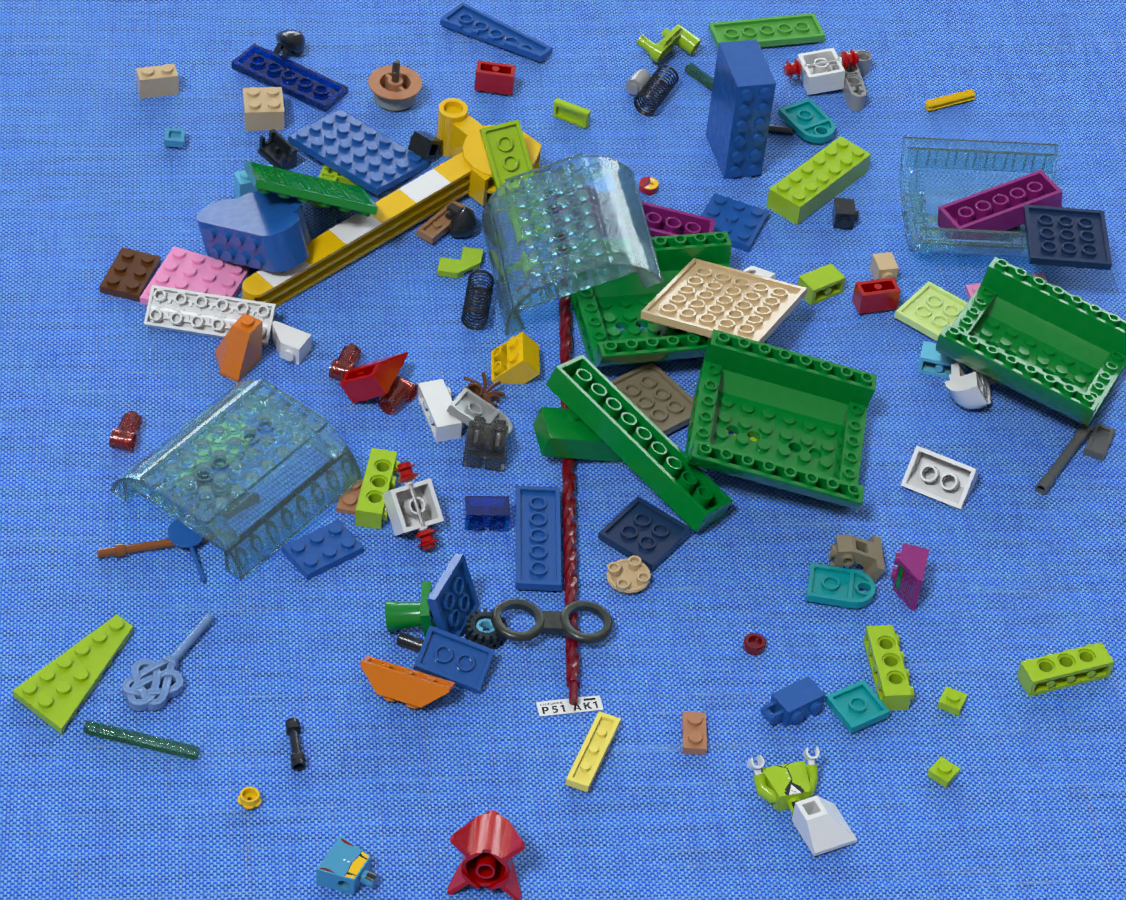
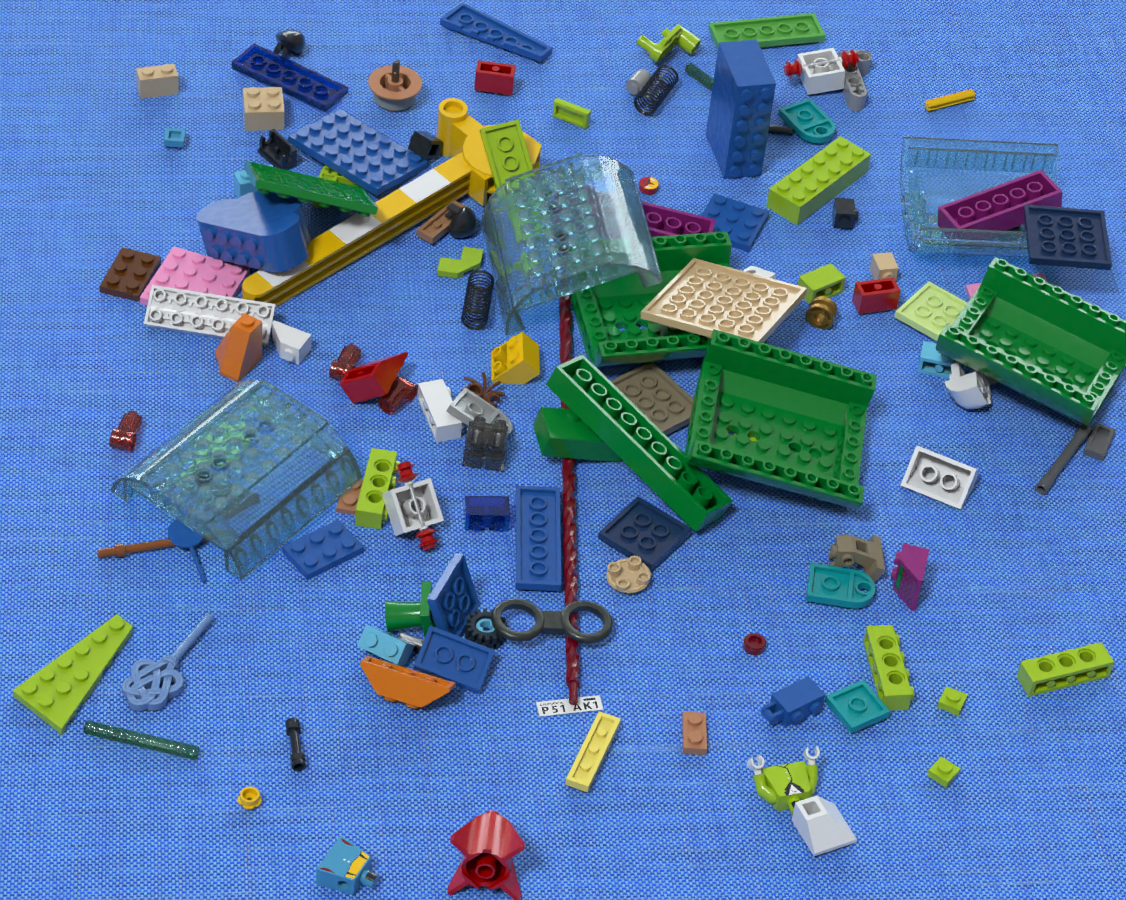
(385, 645): none -> medium azure brick
(821, 312): none -> pearl gold wheel

